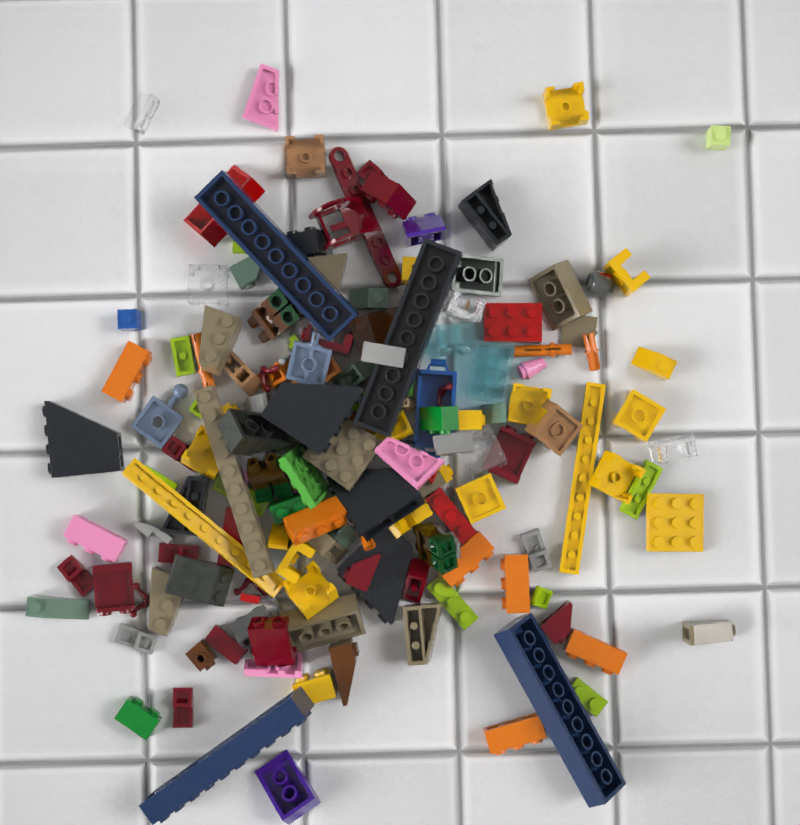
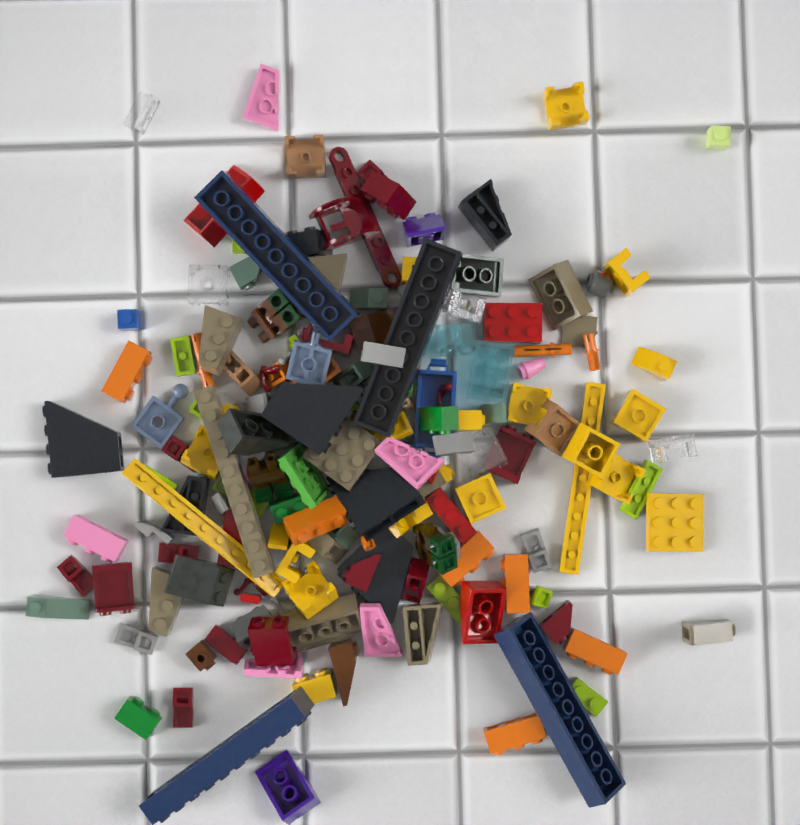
(145, 604): dark red piece -> none
(220, 503): none -> light grey slope
(377, 632): none -> bright pink wing
(481, 611): none -> red slope
(591, 450): none -> yellow brick

